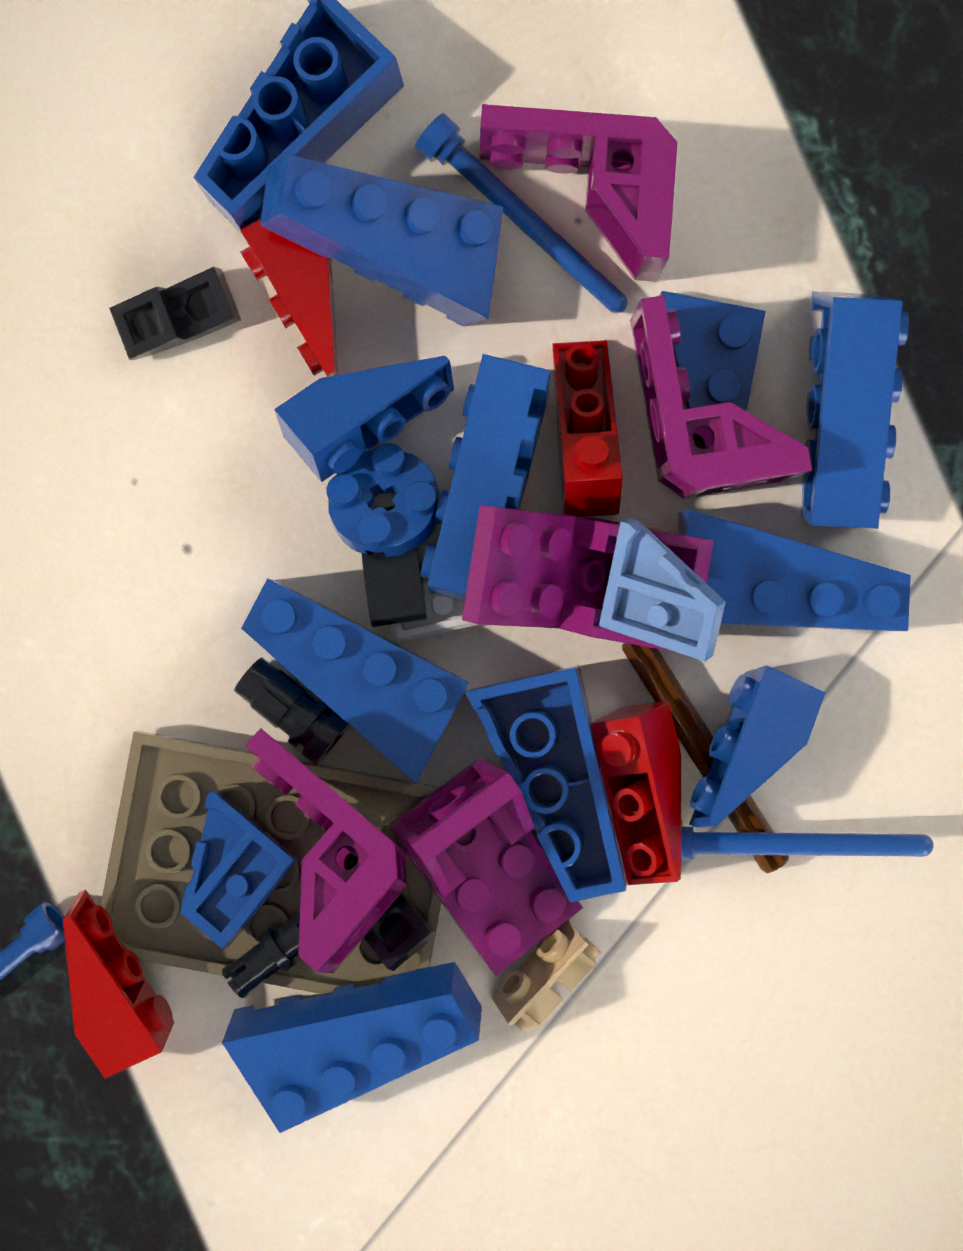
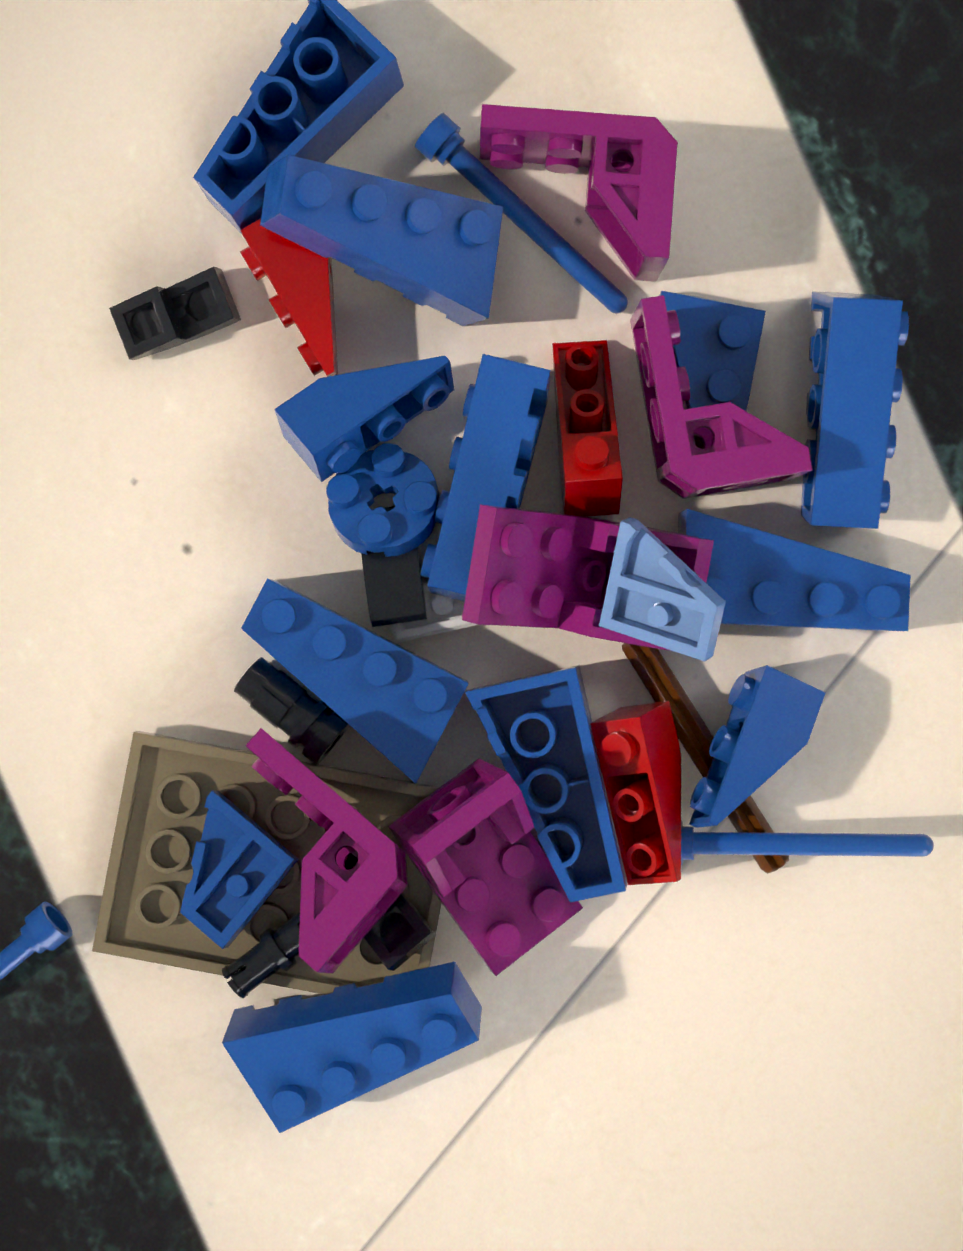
(111, 1000): red slope -> none
(527, 994): tan hinge -> none

